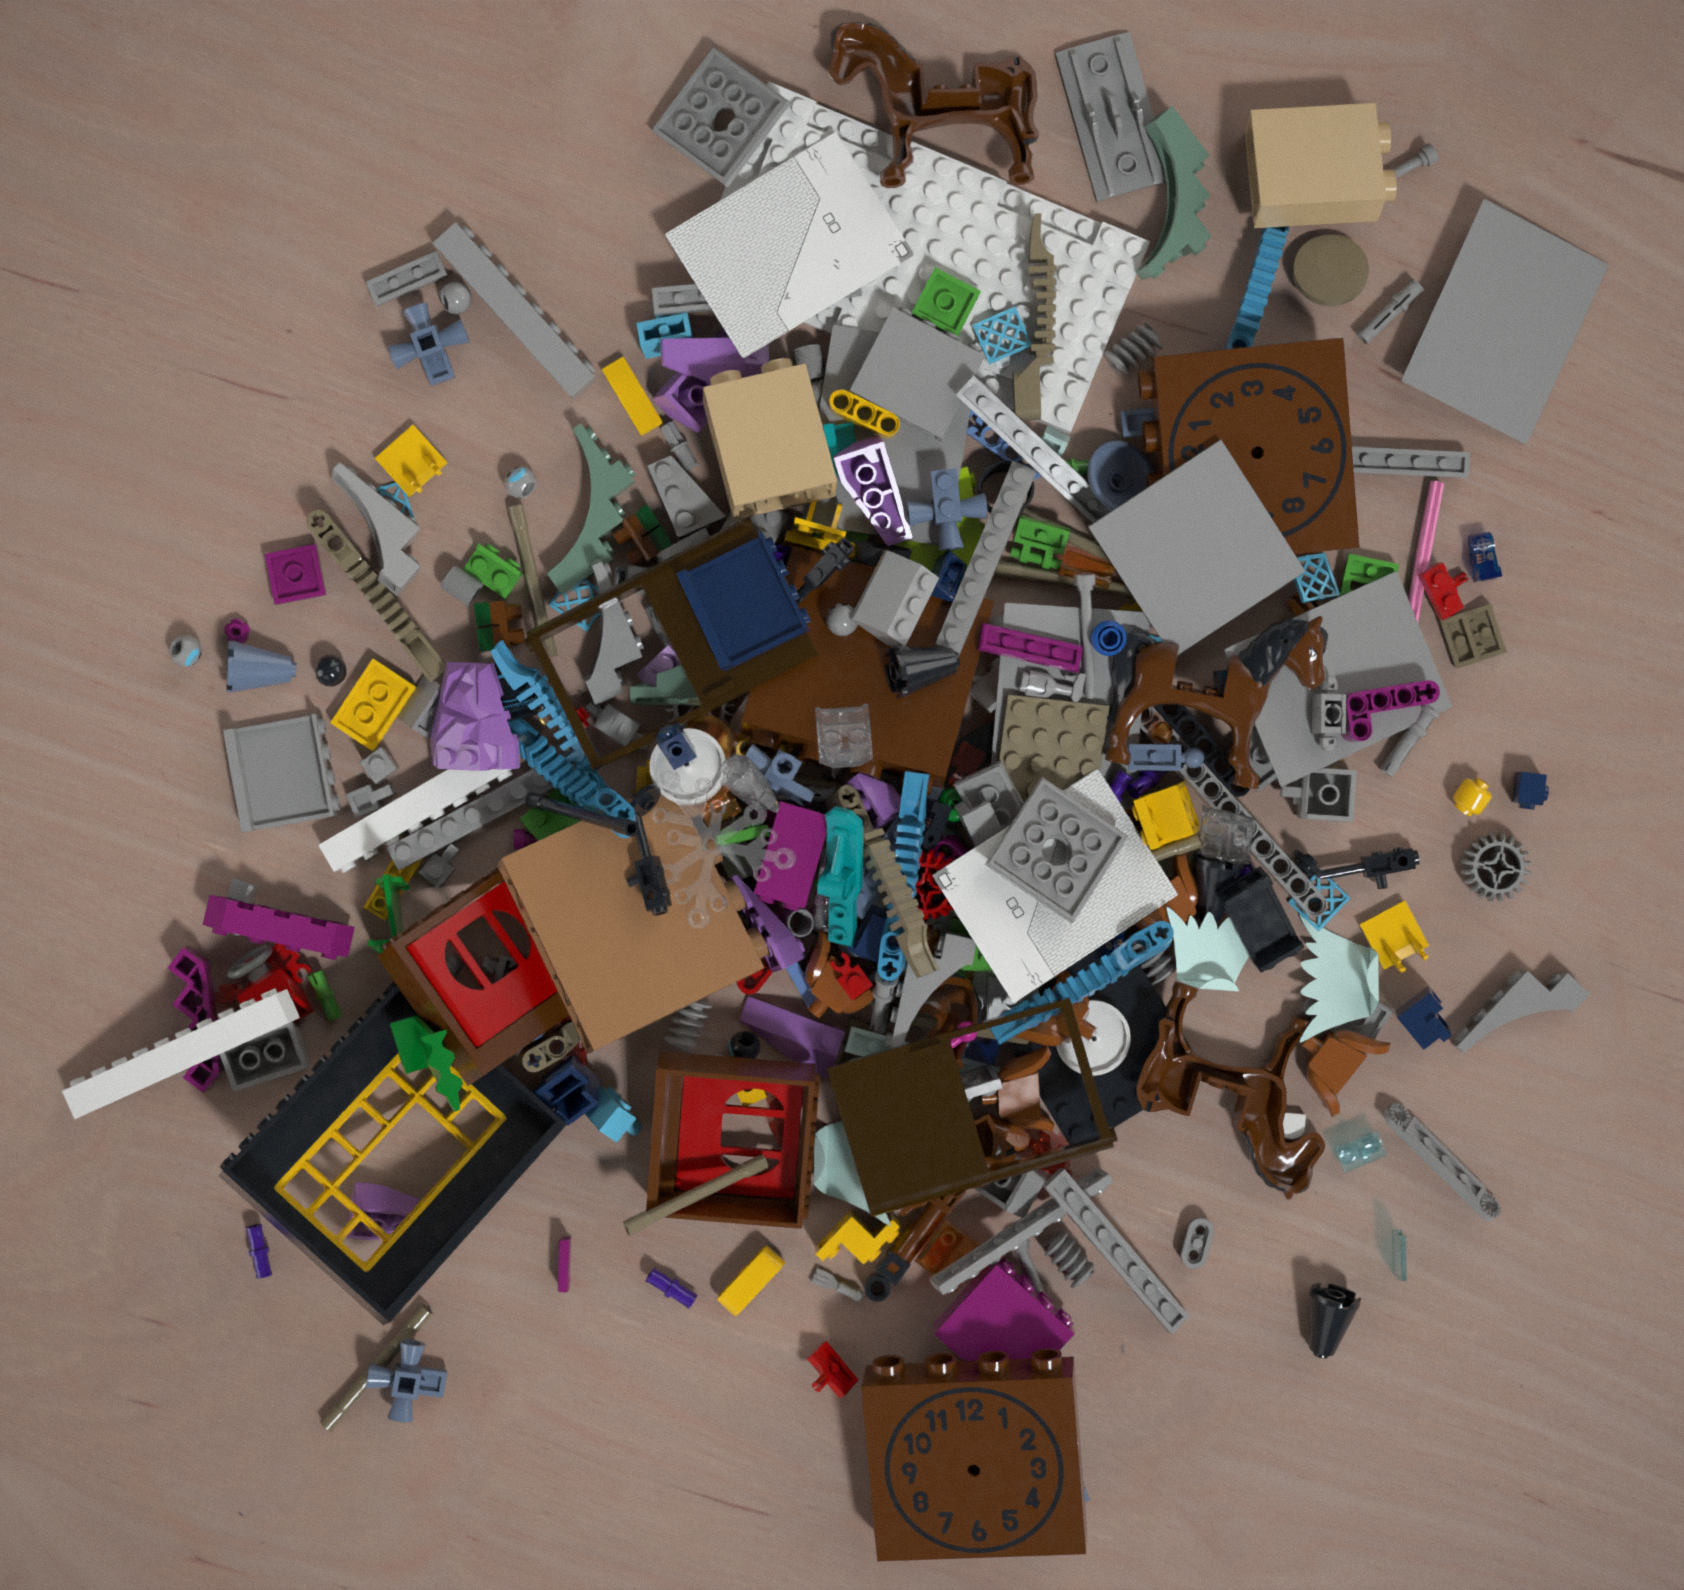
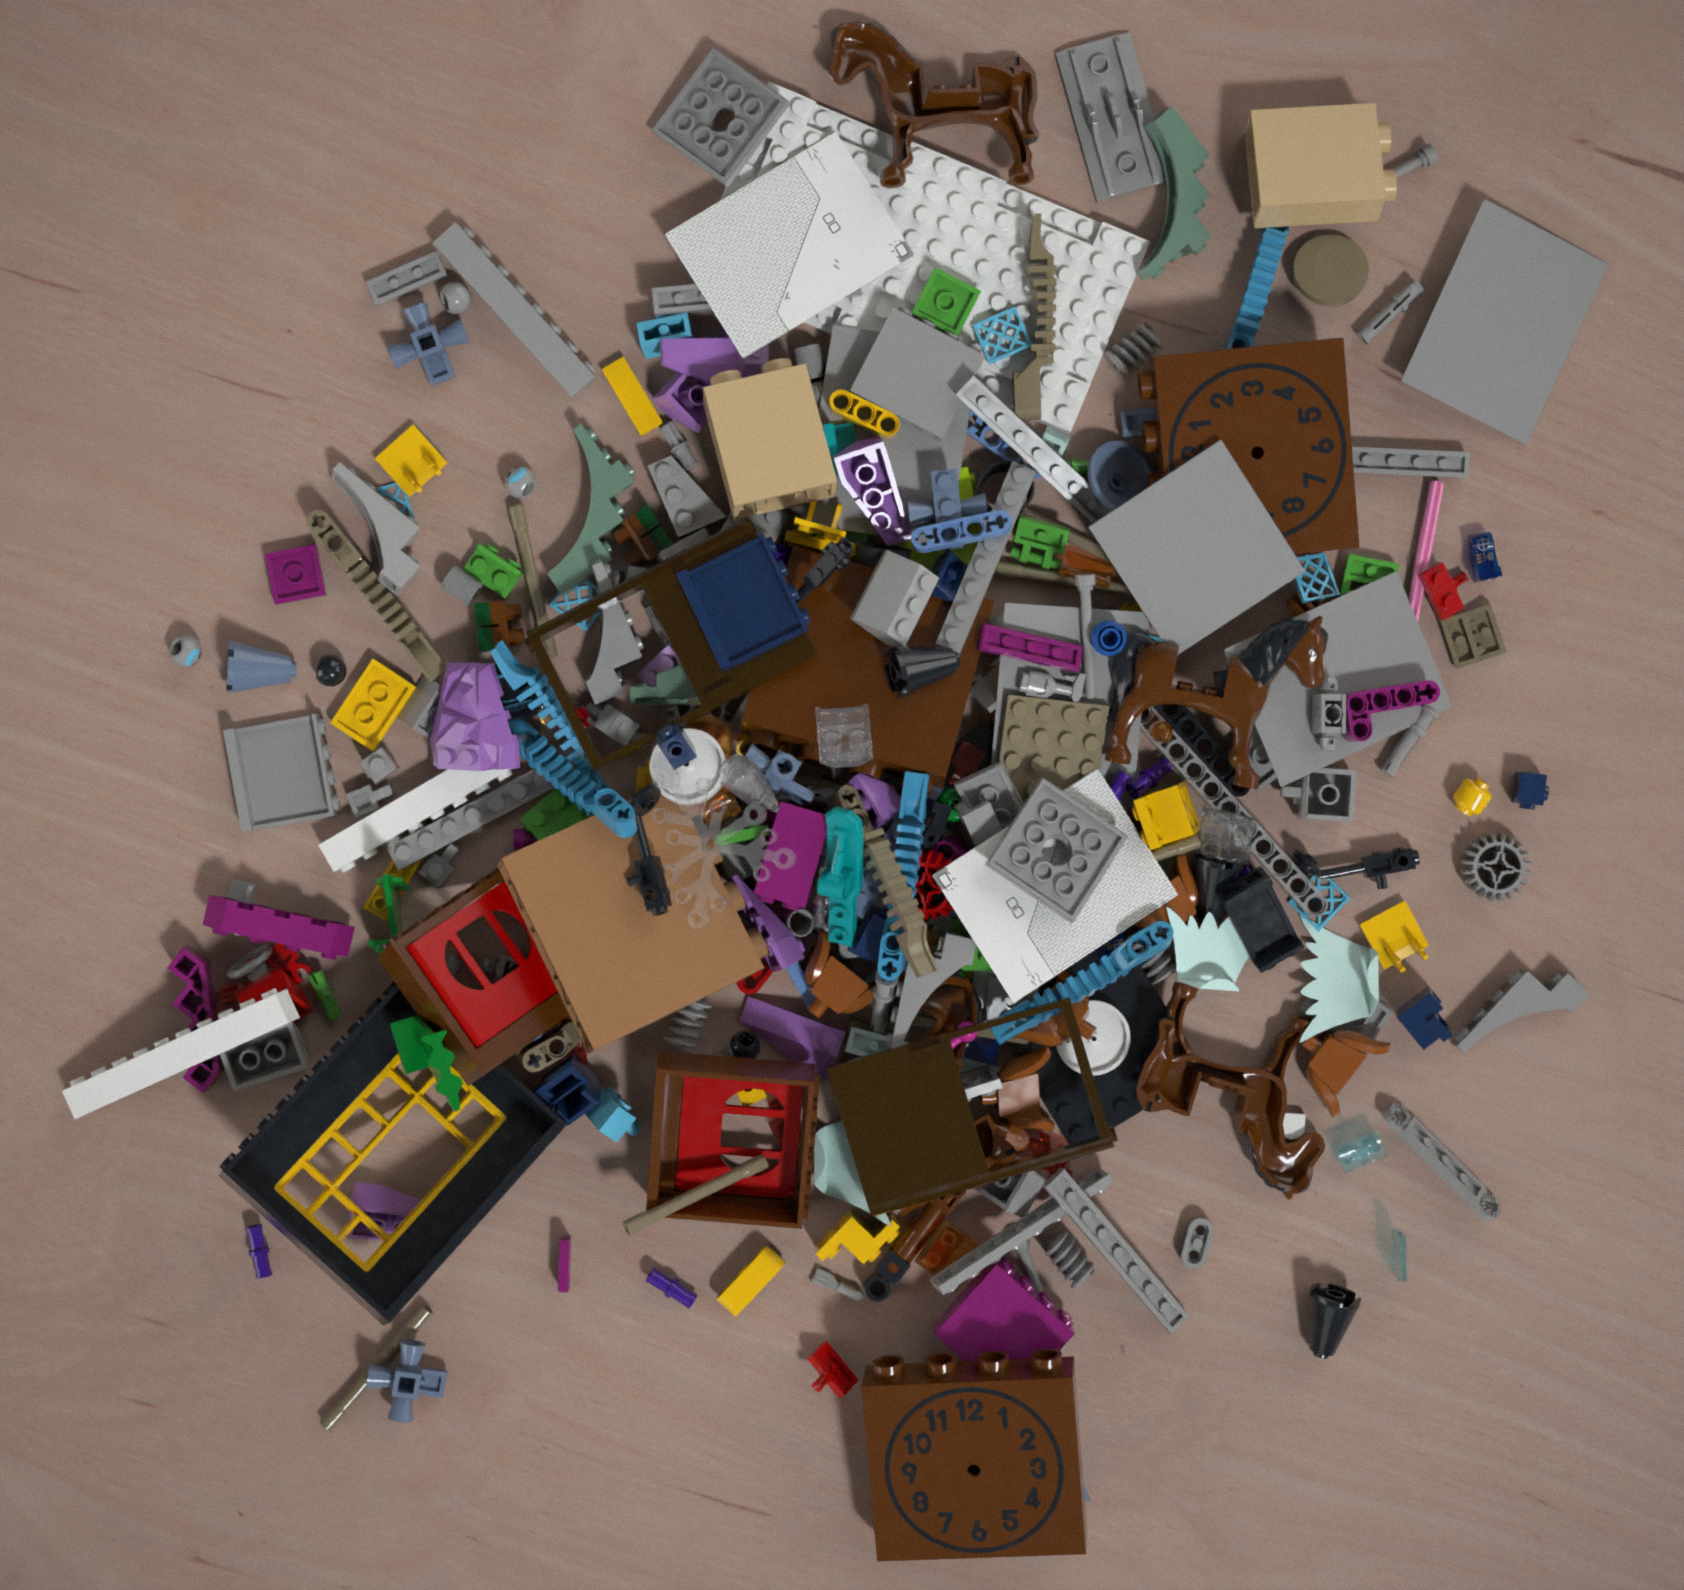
(243, 628): magenta plate -> none
(618, 824): black piece -> none
(839, 619): light grey piece -> none
(852, 978): red plate -> none
(962, 535): none -> medium blue beam
(1163, 757): sand blue plate -> none

